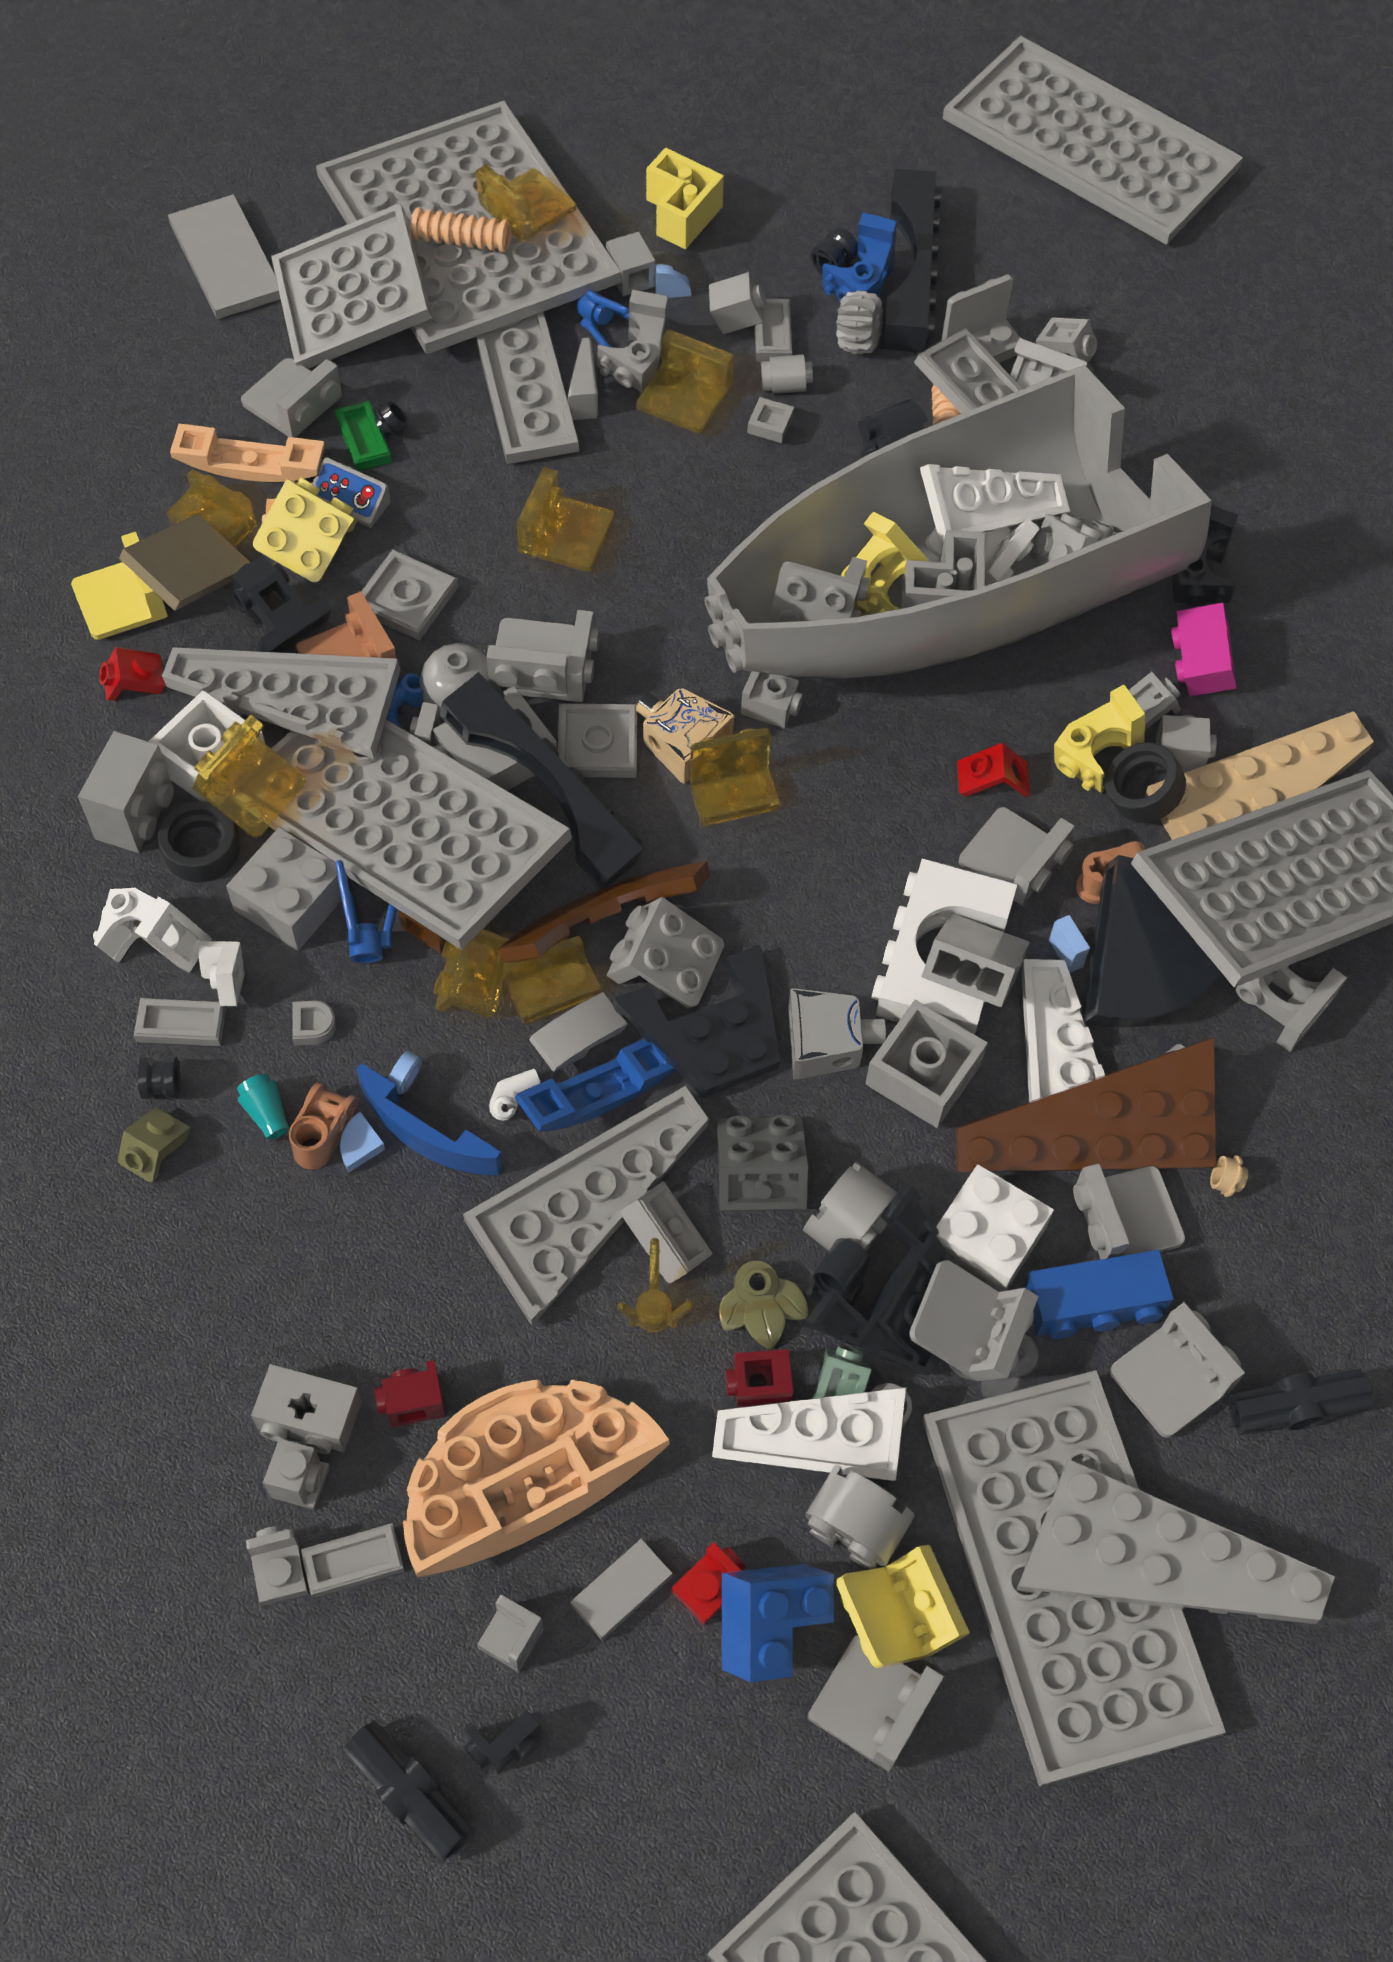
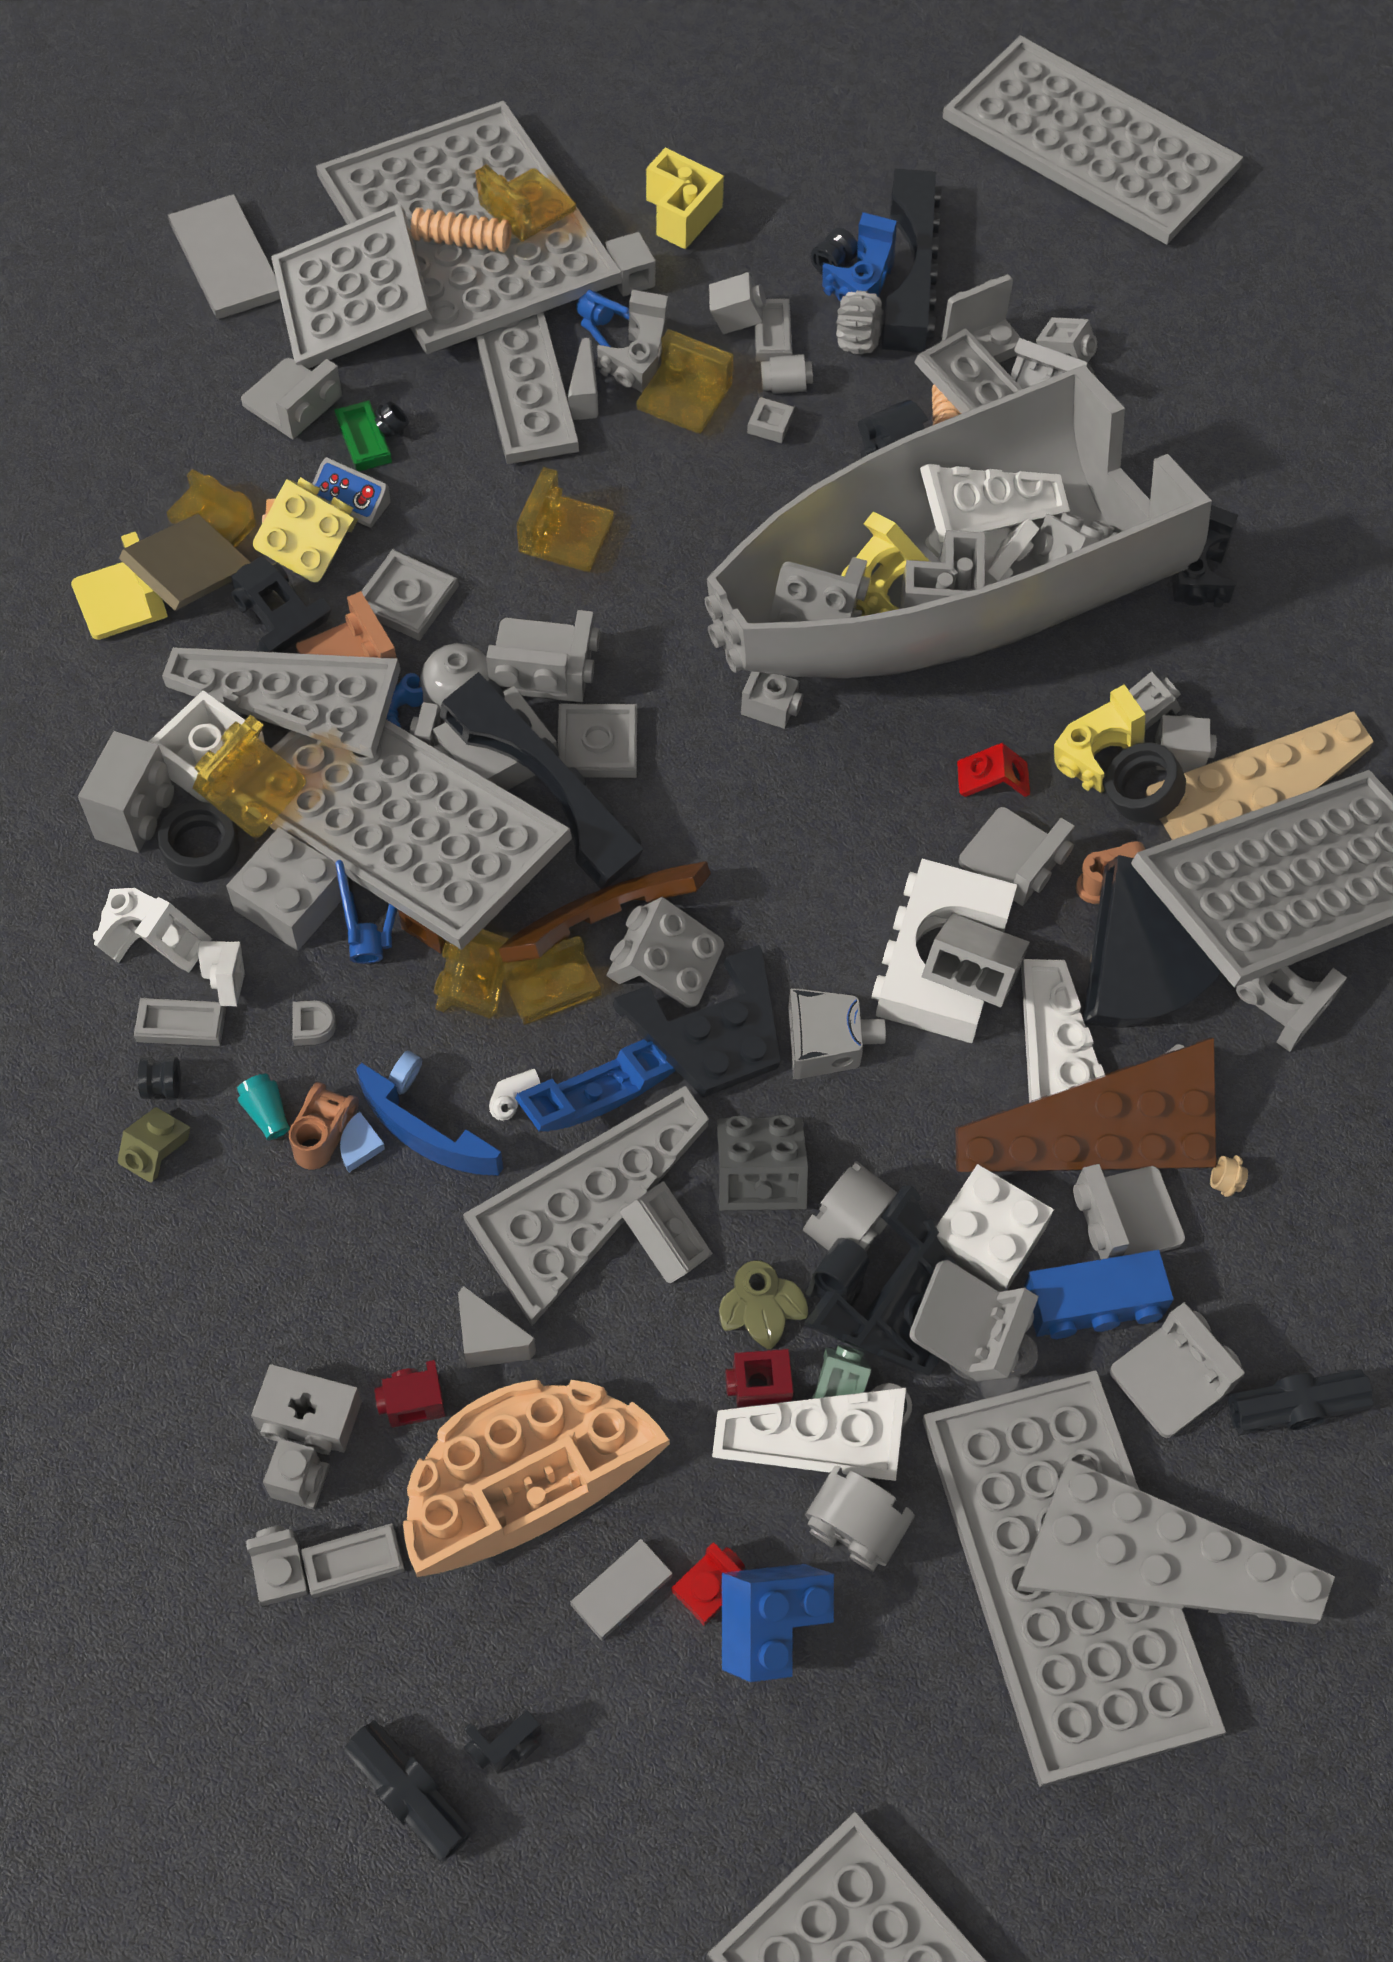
(131, 671): red bracket -> none
(246, 460): light nougat slope -> none
(489, 1335): none -> light grey slope
(511, 1634): light grey panel -> none
(577, 1031): light grey slope -> none
(654, 1306): clear yellow plant -> none
(671, 282): light blue tile -> none
(678, 724): tan torso -> none
(732, 776): clear yellow bracket -> none
(873, 1706): light grey bracket -> none
(902, 1609): light yellow bracket -> none
(926, 1063): light grey brick -> none
(1069, 943): light blue tile -> none
(1205, 650): dark pink brick -> none

